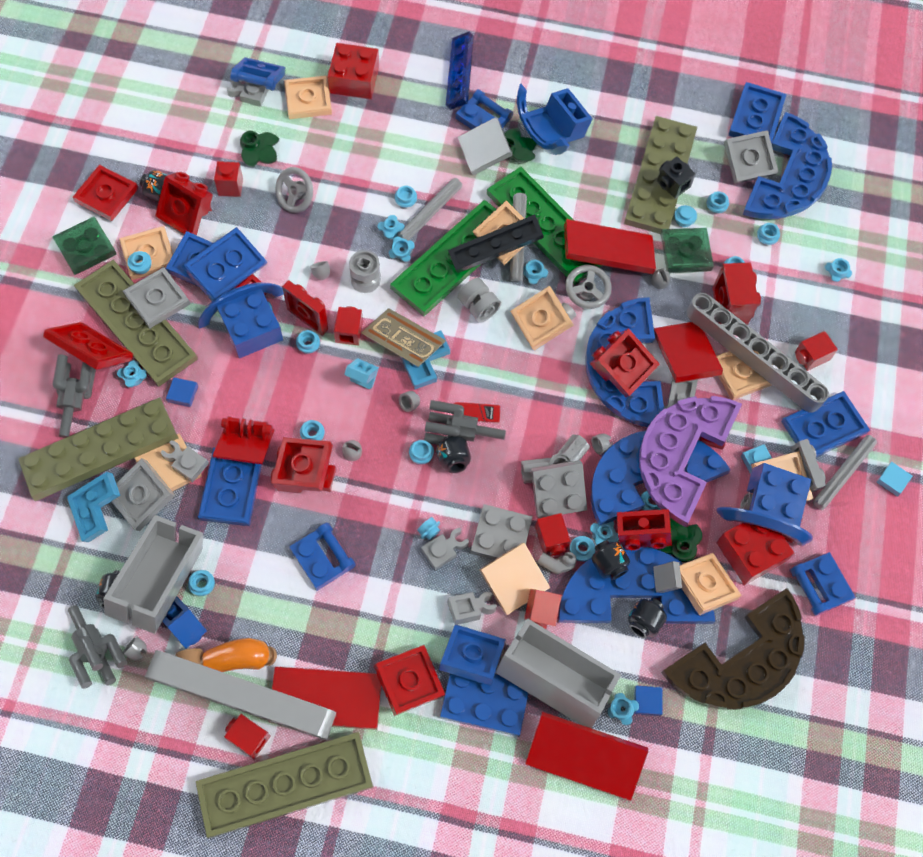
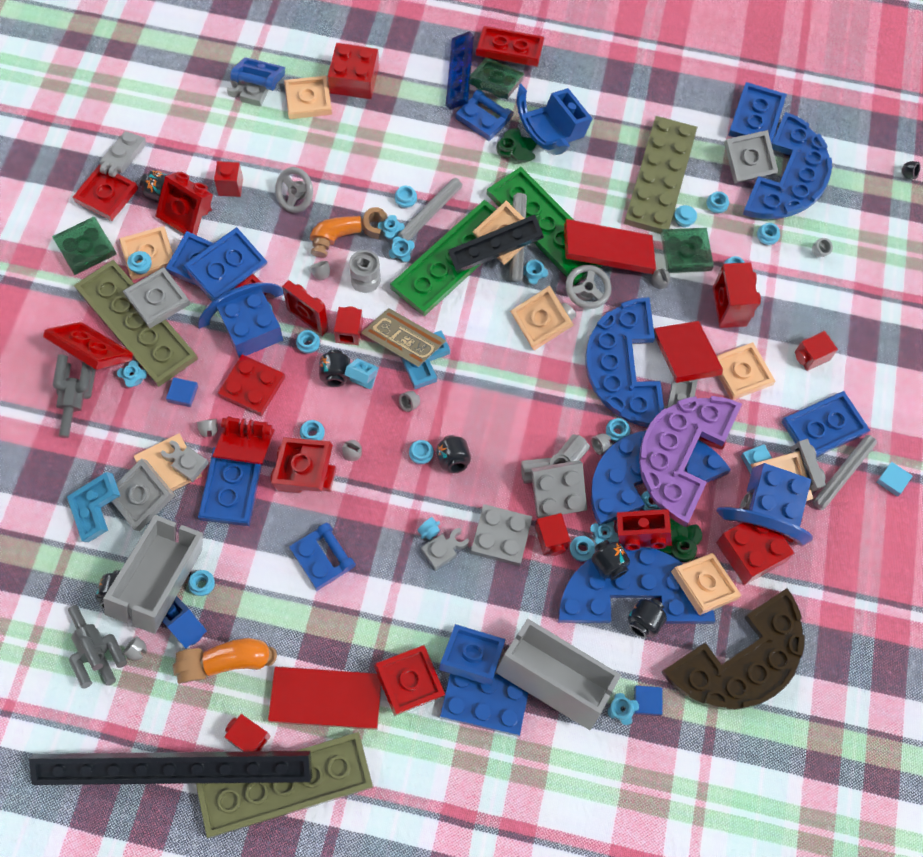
(97, 449): olive plate -> none
(122, 153): none -> light grey hinge
(171, 768): none -> black plate
(207, 425): none -> light grey hinge
(240, 694): light grey beam -> none
(251, 385): none -> red plate
(260, 149): dark green plate -> none
(330, 229): none -> piece
(333, 367): none -> black head
(457, 424): dark grey plant -> none
(466, 608): light grey plate -> none
(478, 298): light grey wheel -> none
(483, 412): red sticker -> none
(485, 146): tile -> none
(496, 78): none -> clear green plate
(510, 46): none -> red tile
(512, 578): light nougat tile -> none
(542, 607): brick -> none
(558, 565): light grey arm -> none
(587, 756): red tile -> none
(617, 423): none -> medium azure plate
(624, 362): red plate -> none
(667, 577): light grey tile -> none
(675, 177): black brick -> none
(761, 362): light grey beam -> none
(822, 247): none -> light grey hinge
(828, 580): blue plate -> none
(841, 265): medium azure plate -> none
(911, 169): none -> black hinge

